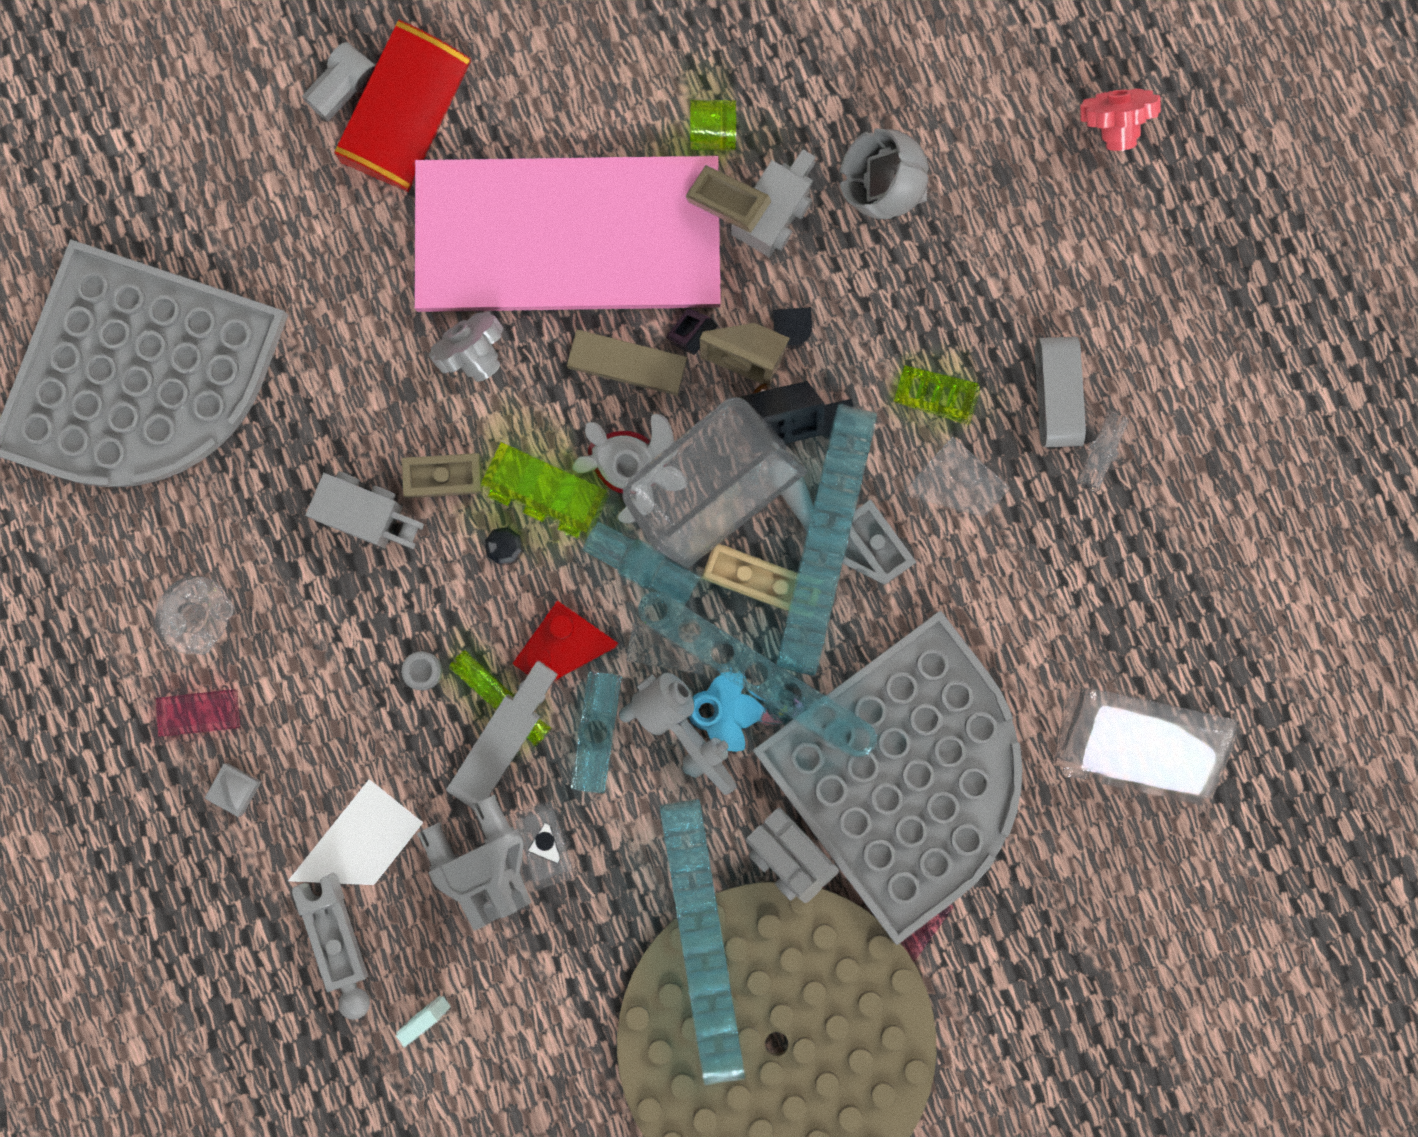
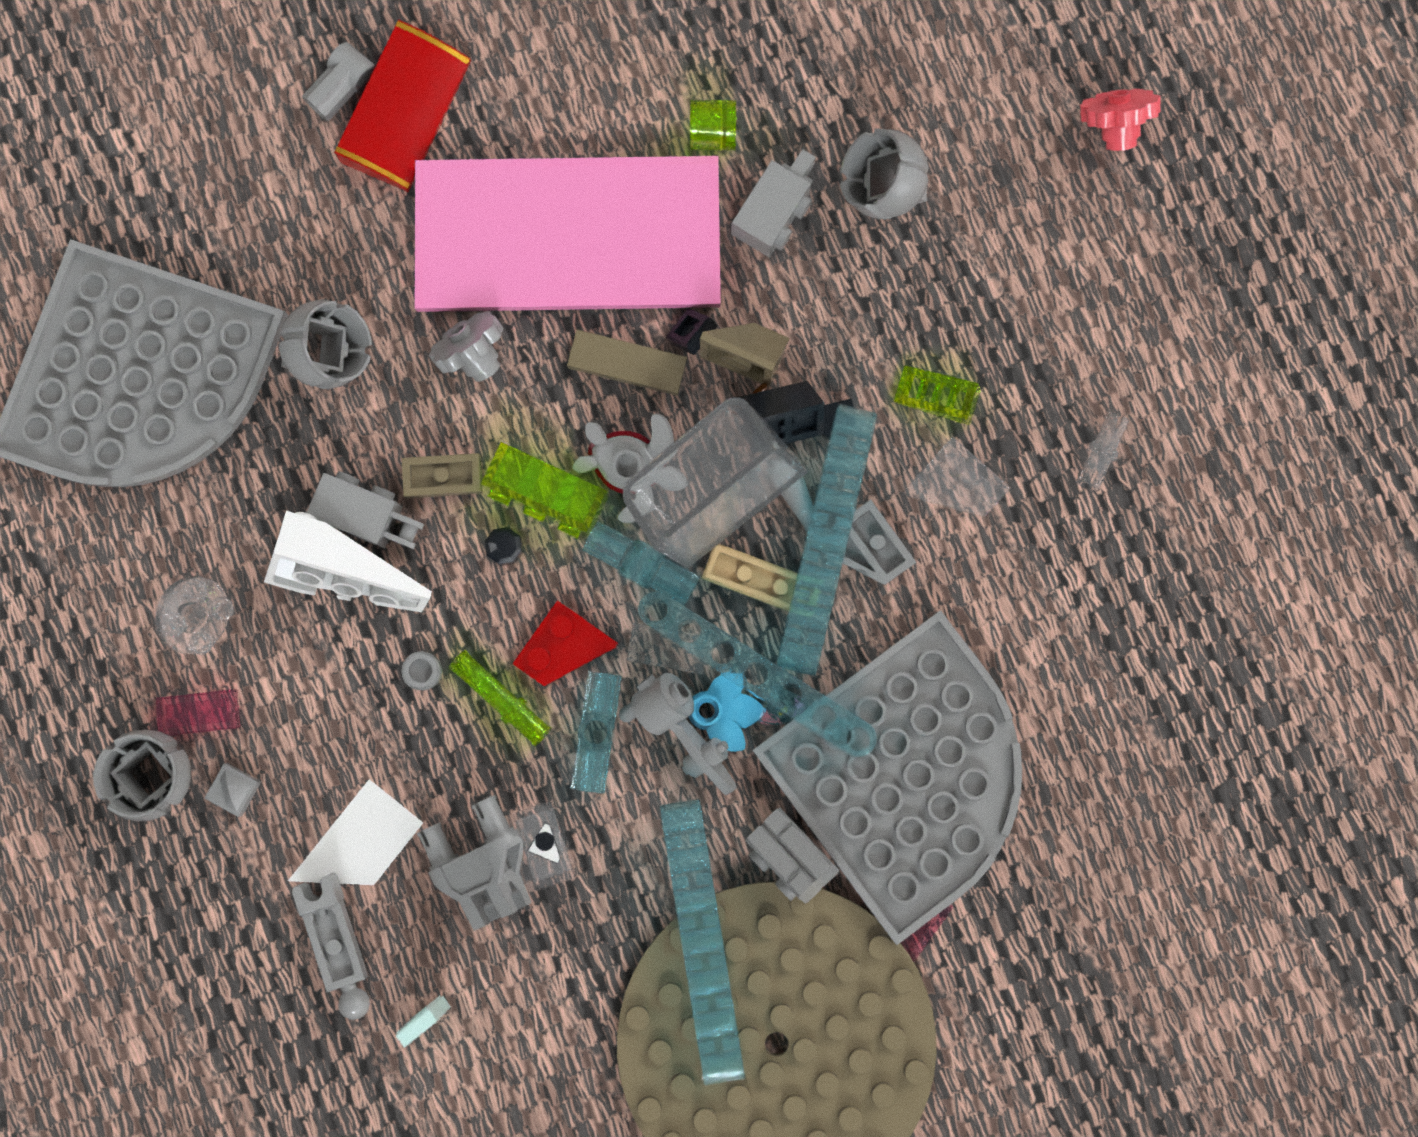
(125, 794): none -> light grey piece
(319, 556): none -> white wedge
(342, 344): none -> light grey piece
(501, 738): light grey piece -> none
(728, 198): dark tan tile -> none
(794, 324): black tile -> none
(1060, 392): light grey beam -> none
(1143, 744): clear windscreen -> none

